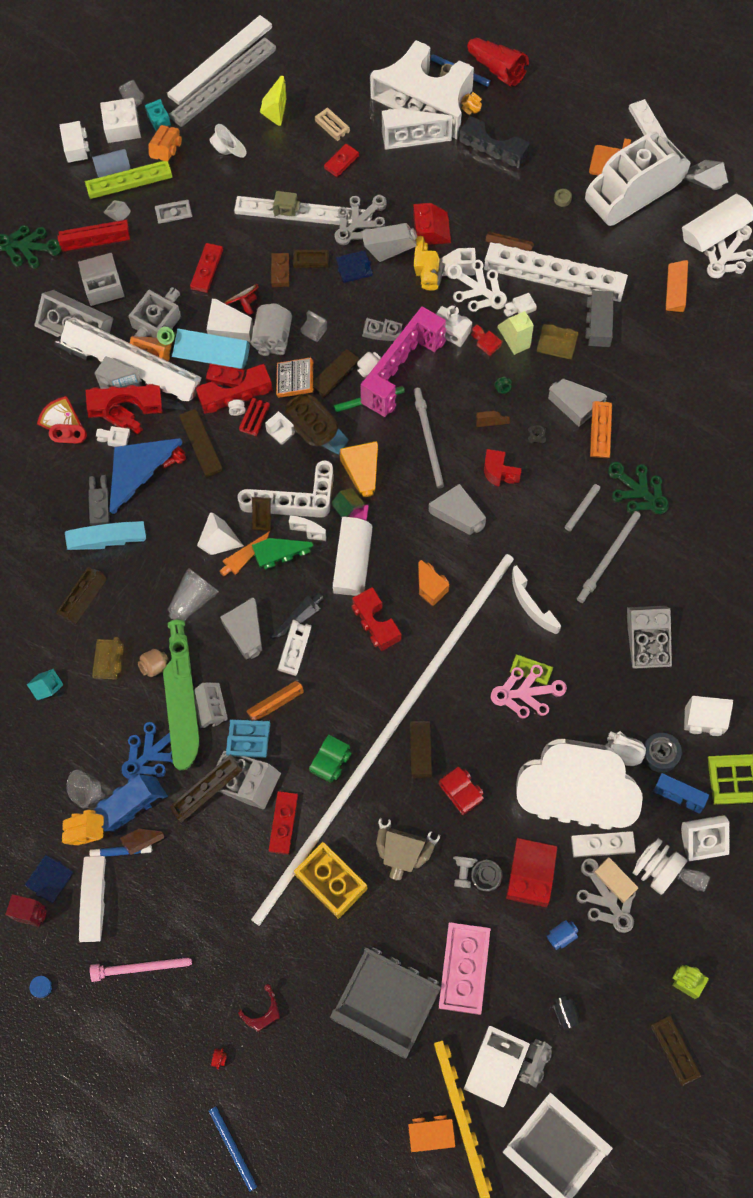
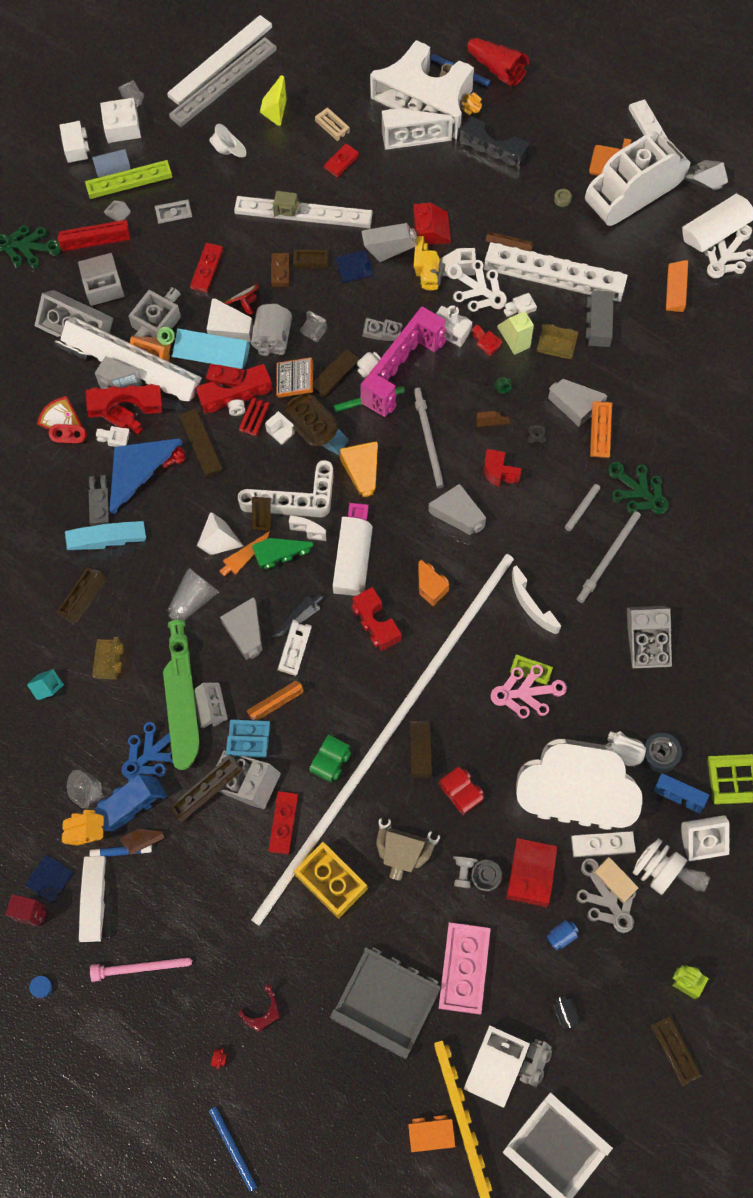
(152, 662): medium nougat head -> none
(157, 114): teal brick -> none
(164, 143): orange brick -> none
(346, 502): dark green panel -> none
(359, 221): light grey plant -> none
(707, 715): white slope -> none

